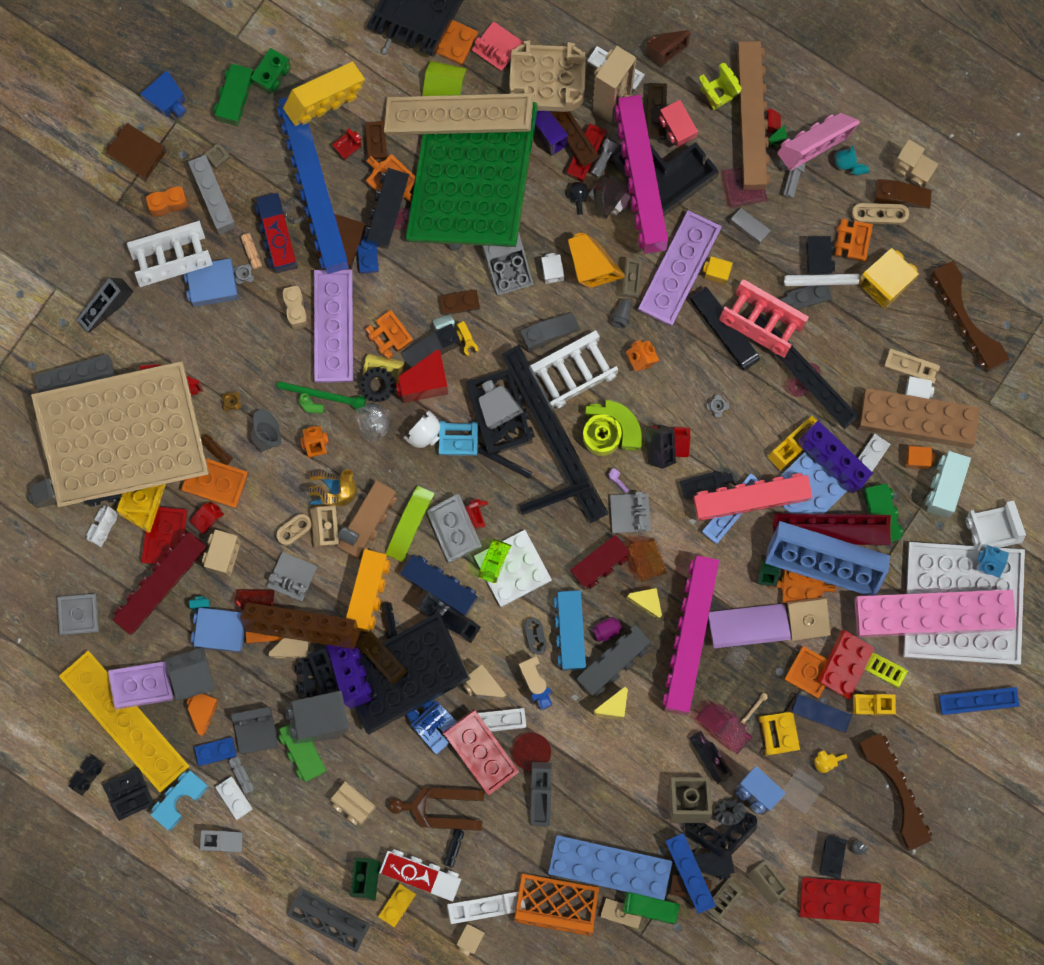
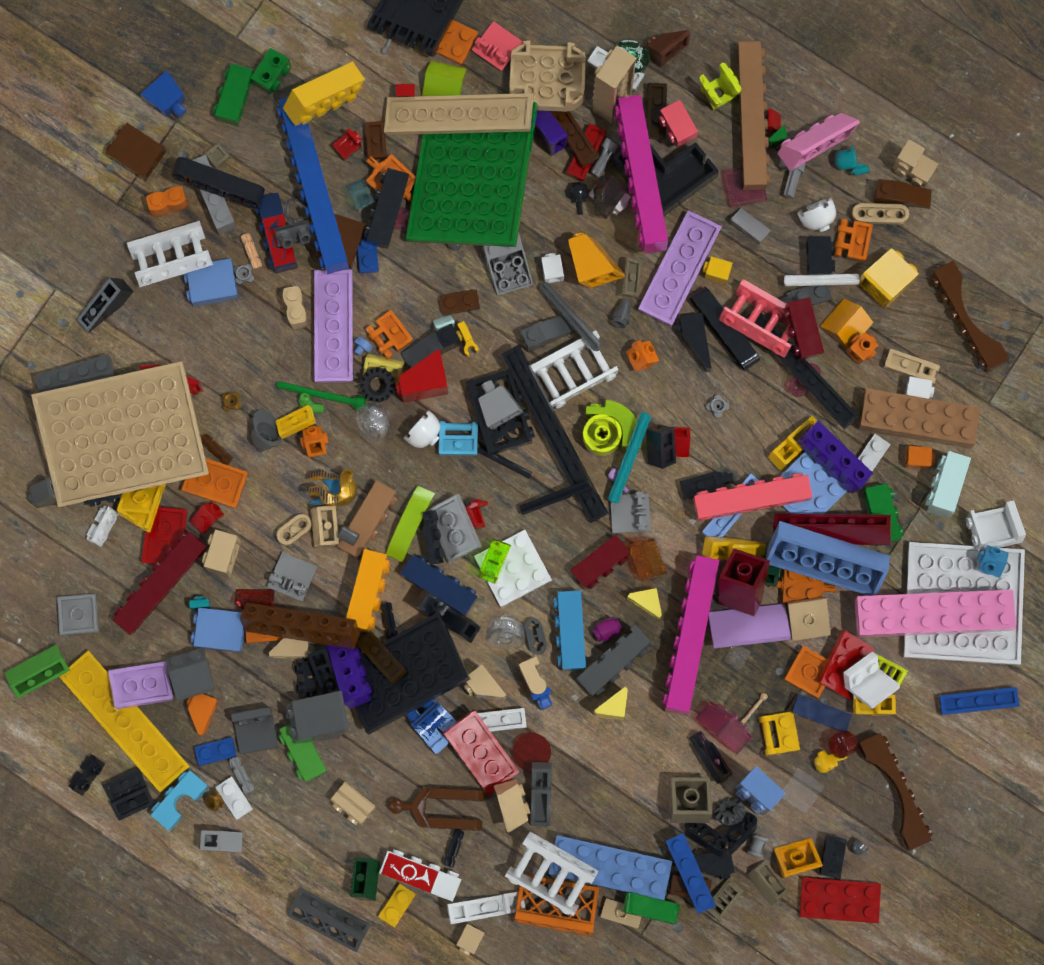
(37, 671): none -> bright green brick
(214, 801): none -> pearl gold plate
(218, 182): none -> black beam
(293, 233): none -> dark grey hips
(295, 421): none -> yellow plate
(360, 194): none -> clear light blue brick
(362, 345): none -> medium blue tile
(405, 90): none -> red slope
(432, 537): none -> black hinge
(505, 631): none -> clear cylinder
(511, 804): none -> tan slope
(567, 863): none -> white fence
(570, 316): none -> dark grey axle
(629, 457): none -> teal axle
(642, 54): none -> clear green plate
(694, 336): none -> black slope
(722, 547): none -> yellow slope
(743, 582): none -> dark red slope
(757, 846): none -> light grey bush
(797, 857): none -> light orange slope
(803, 328): none -> dark red brick
(818, 215): none -> white cylinder
(842, 744): none -> clear red head
(846, 322): none -> light orange slope
(862, 348): none -> orange brick
(869, 682): none -> white bracket

